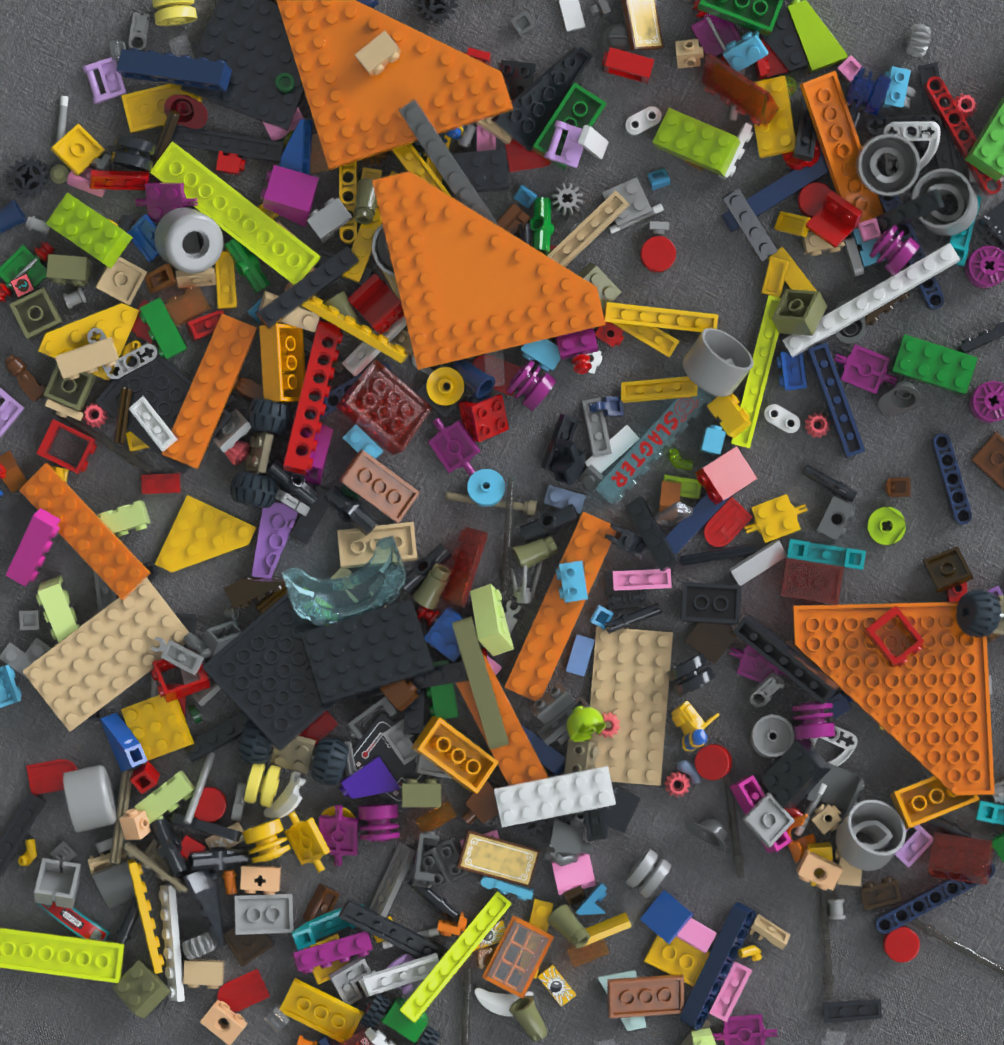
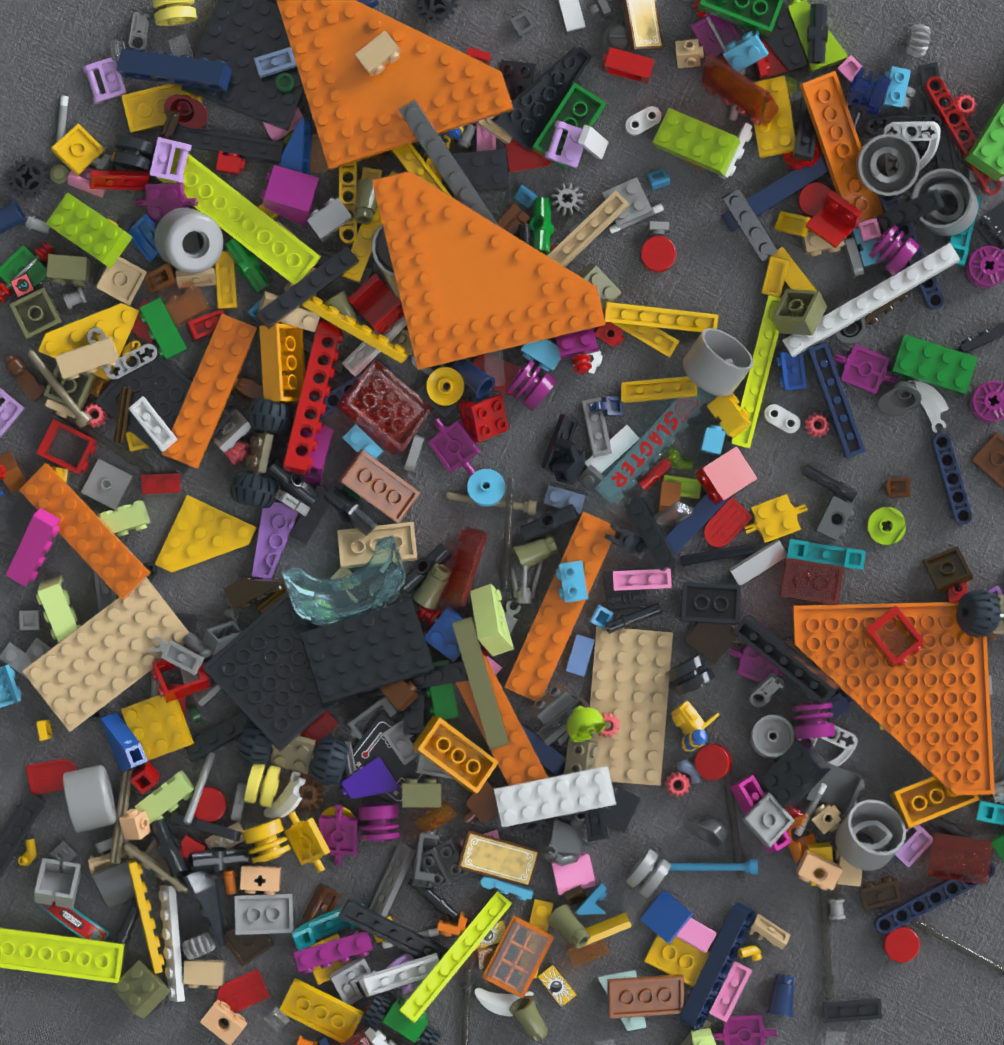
(44, 729): none -> yellow tile
(81, 417): none -> dark tan piece
(99, 386): none -> clear orange plate
(106, 484): none -> light grey plate
(163, 159): none -> lavender plate
(275, 62): none -> sand blue plate
(310, 787): none -> clear orange gear
(414, 453): none -> light grey beam
(655, 473): none -> red axle
(750, 867): none -> dark azure piece
(782, 996): none -> dark blue plant
(817, 33): none -> black piece
(932, 403): none -> white piece

